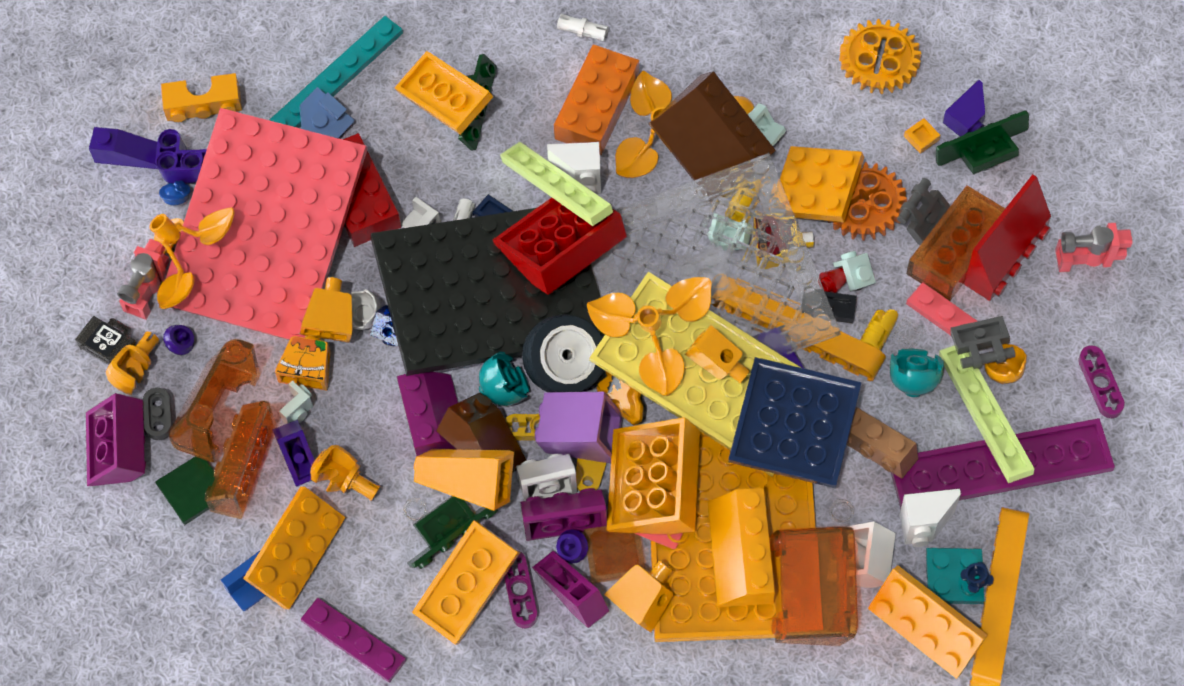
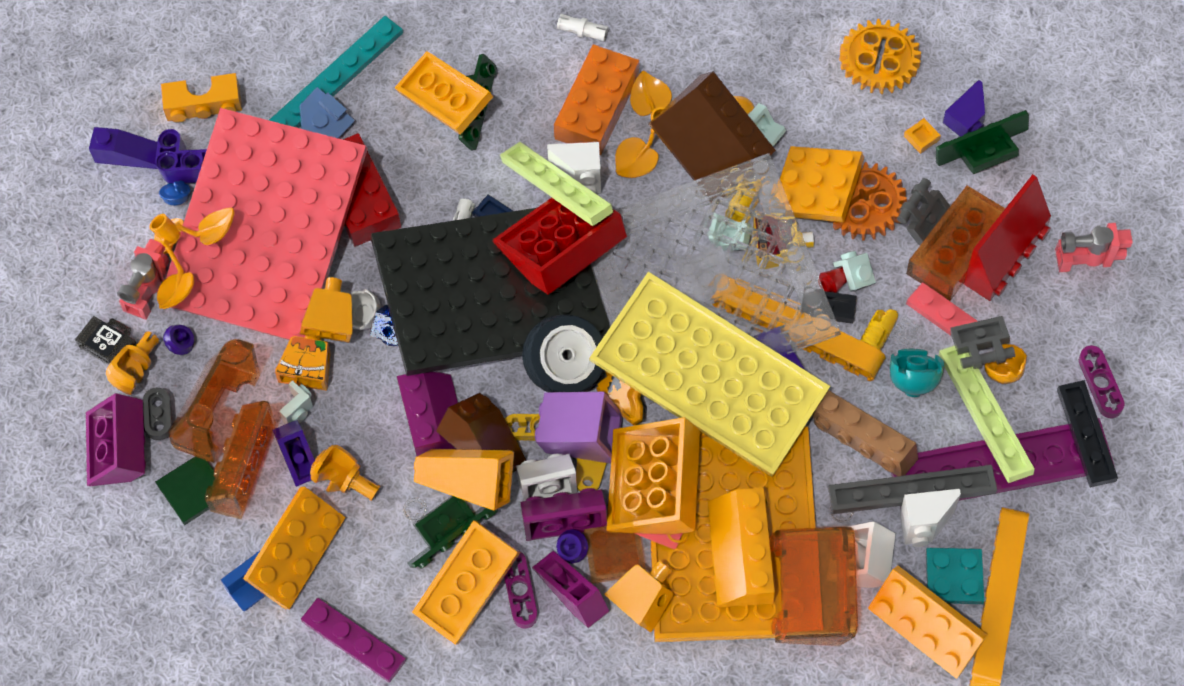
(421, 215): white panel -> none
(502, 381): teal cylinder -> none
(614, 314): light orange plant -> none
(708, 351): light orange torso -> none
(795, 422): dark blue plate -> none
(891, 490): none -> dark grey plate
(976, 569): dark blue plate -> none
(1087, 433): none -> black plate

